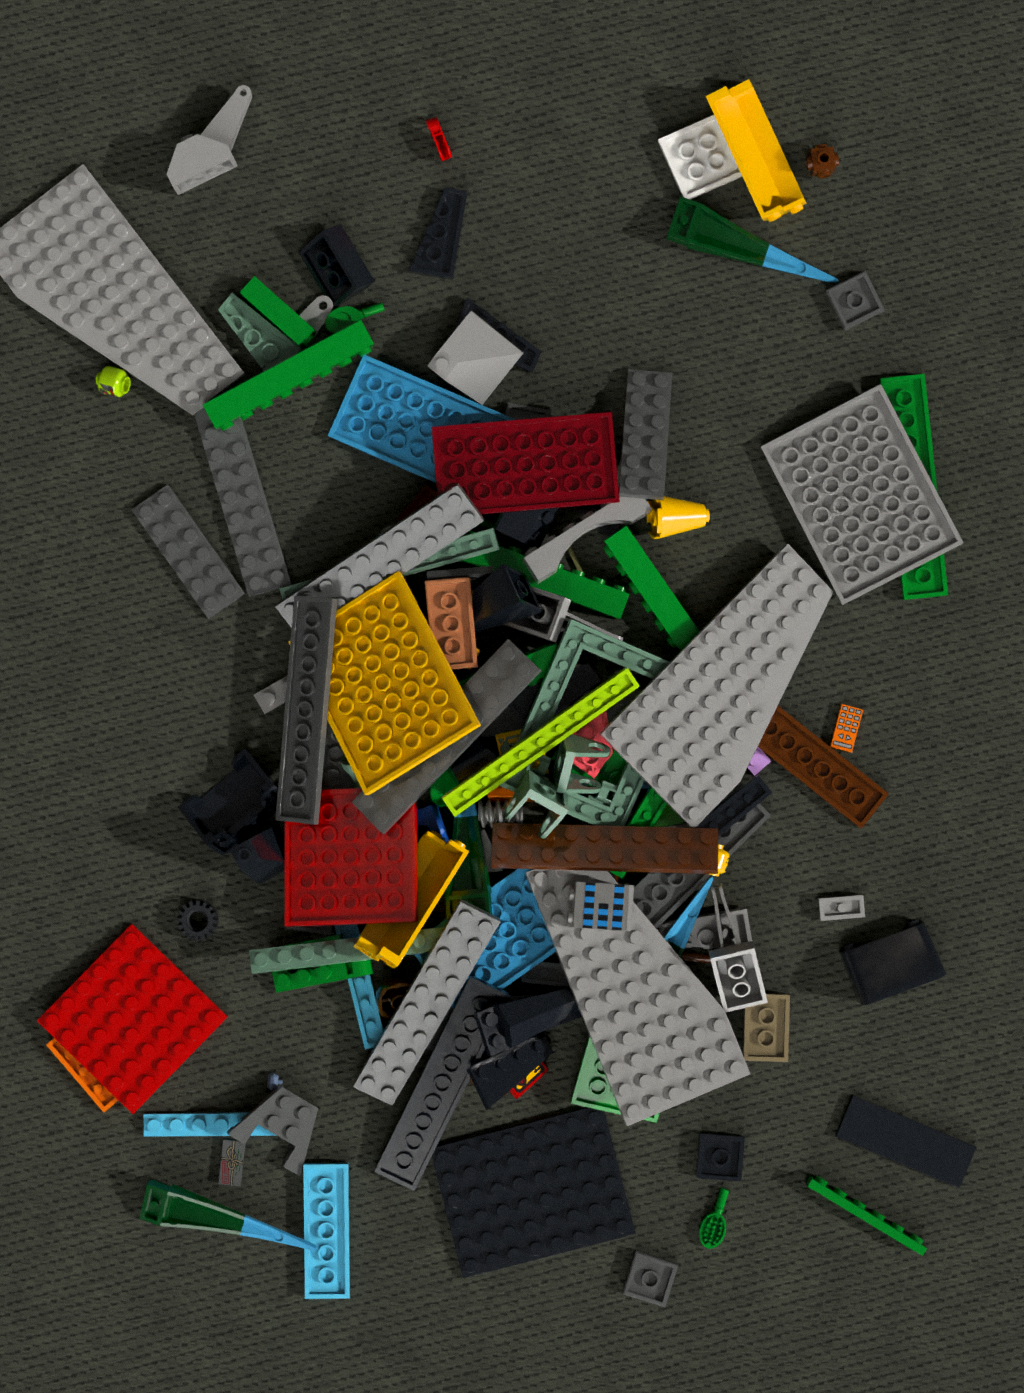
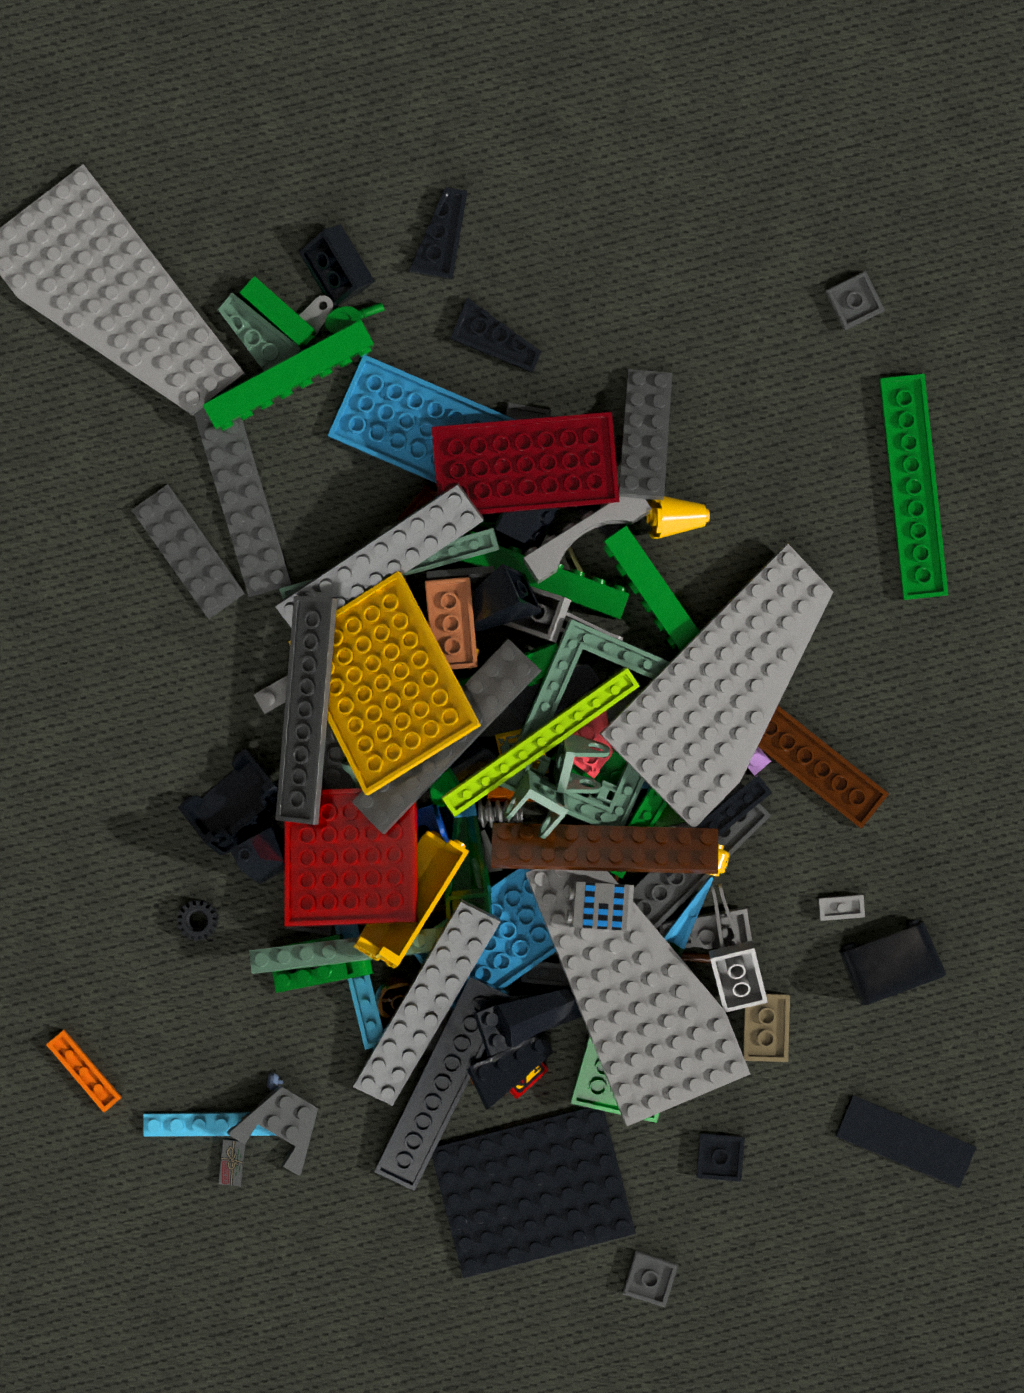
(113, 381): lime head -> none
(132, 1018): red plate -> none
(184, 1209): dark green plate -> none
(209, 154): light grey slope -> none
(328, 1228): medium azure plate -> none
(439, 138): red piece -> none
(475, 358): light grey slope -> none
(699, 158): white plate -> none
(713, 234): dark green plate -> none
(713, 1225): green piece -> none
(756, 151): yellow panel -> none
(820, 168): reddish brown brick -> none
(846, 728): tile -> none
(861, 494): light grey plate -> none
(875, 1218): green plate -> none

